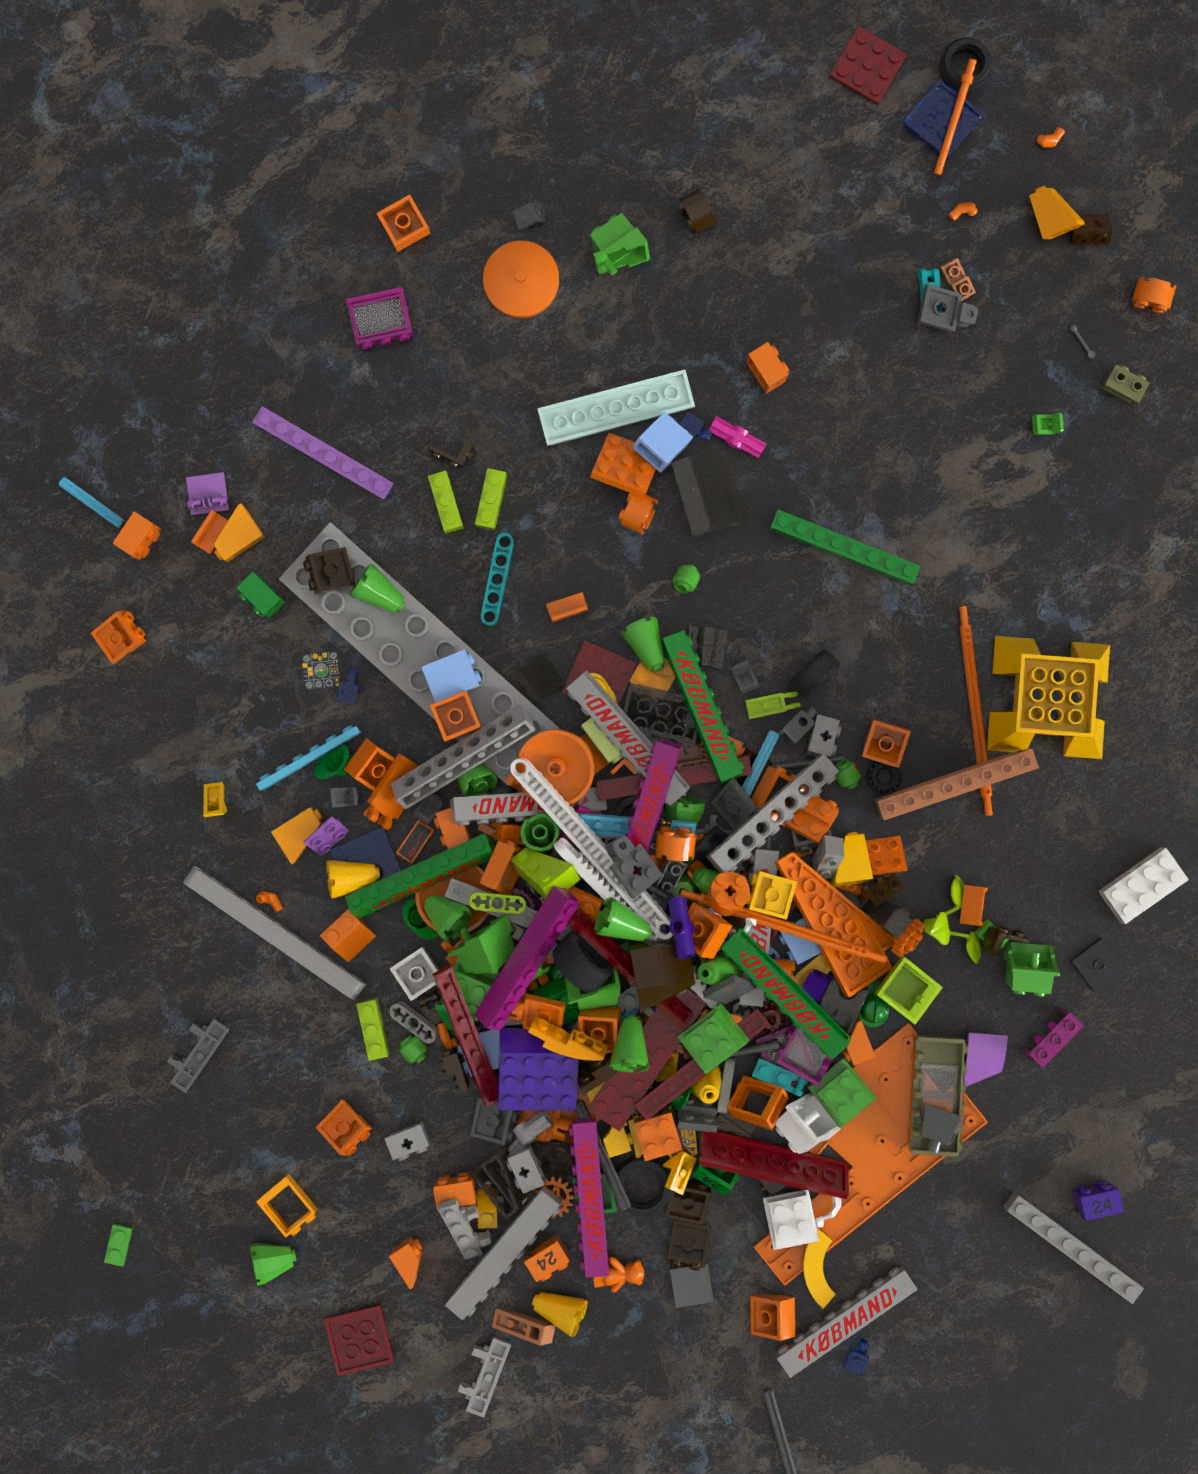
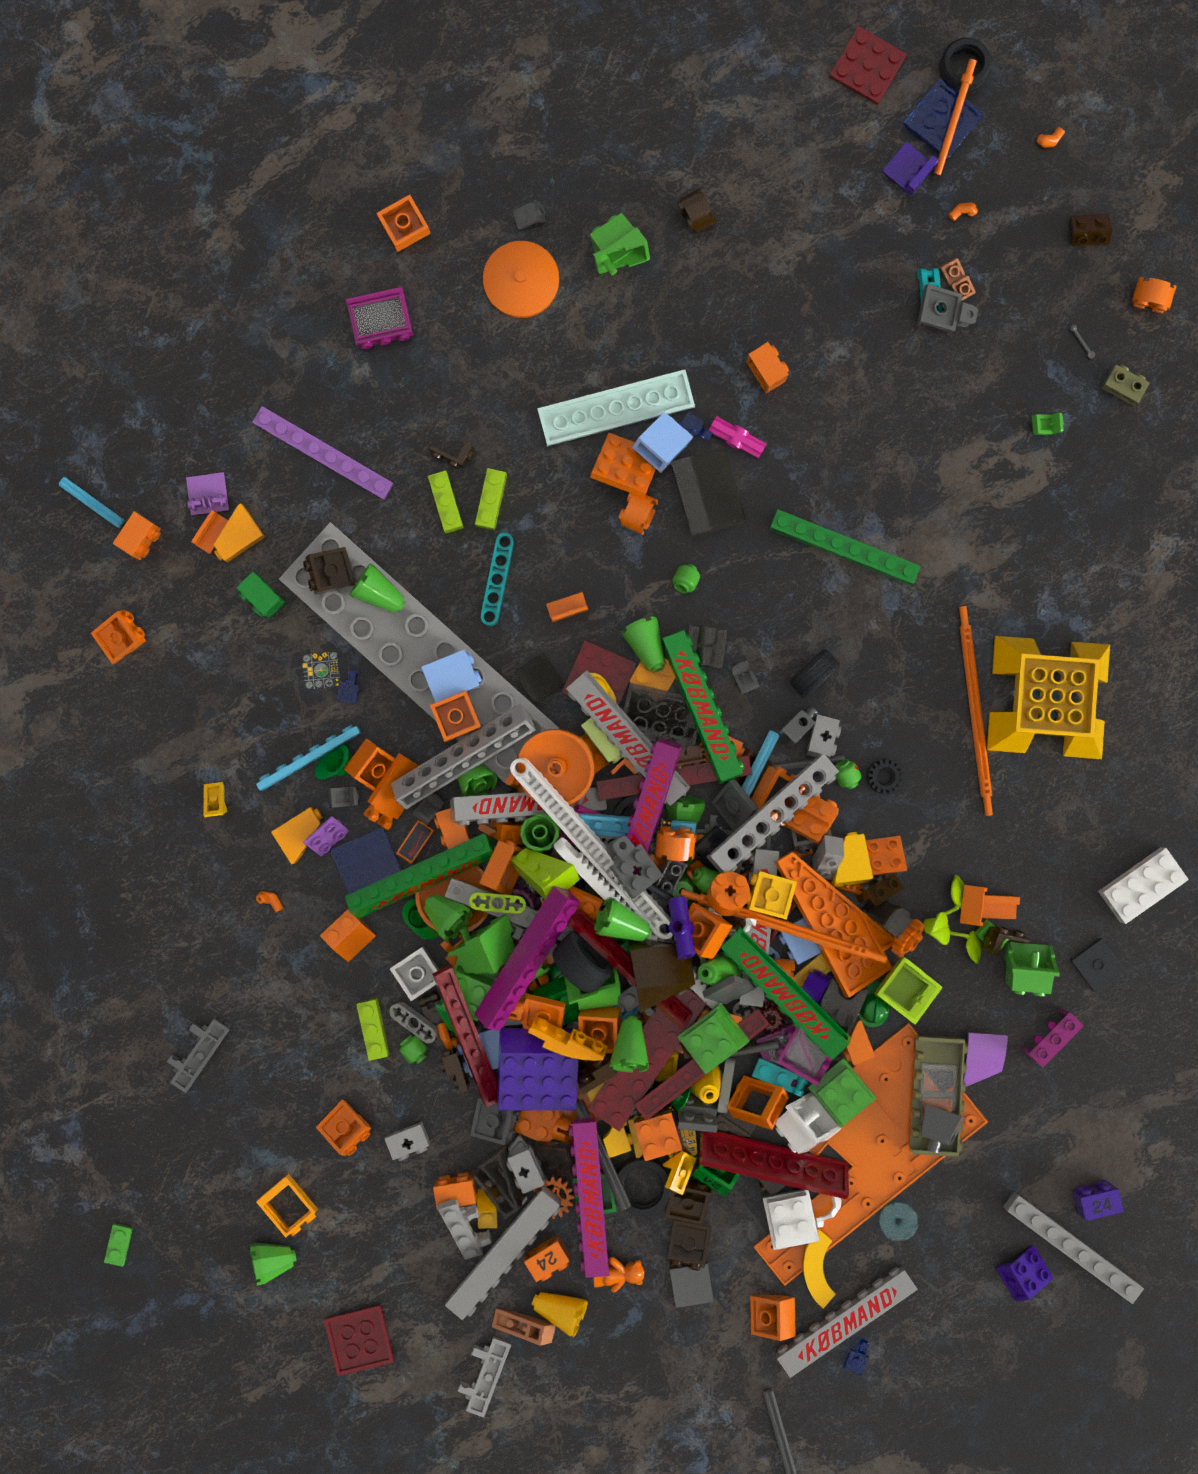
(274, 933): light grey beam -> none
(349, 876): yellow cone -> none
(407, 1259): orange slope -> none
(529, 1130): light grey piece -> none
(769, 705): lime hinge -> none
(885, 742): orange slope -> none
(900, 1231): none -> clear light blue plate
(909, 168): none -> dark purple bracket
(956, 783): nougat panel -> none
(1000, 906): none -> orange panel
(1025, 1275): none -> dark purple bracket
(1053, 213): light orange slope -> none

